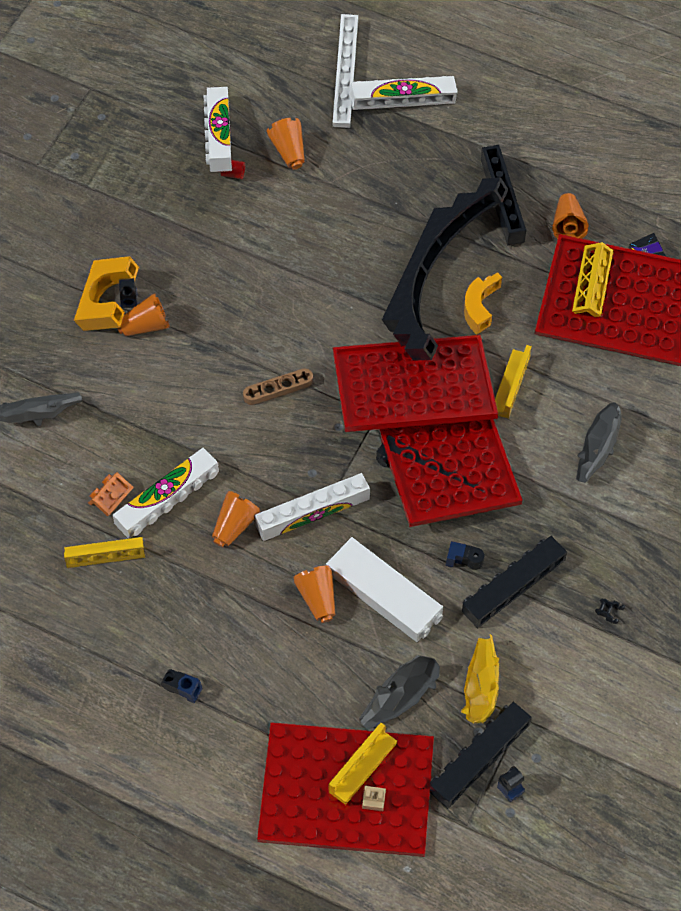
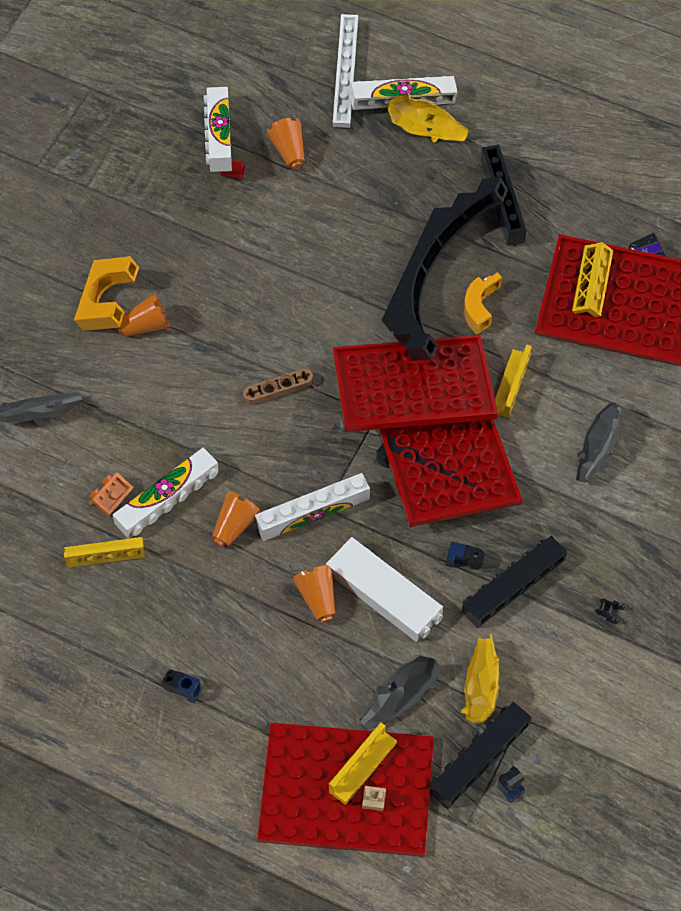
(127, 292): black leg -> none
(418, 115): none -> yellow piece
(569, 218): orange cone -> none

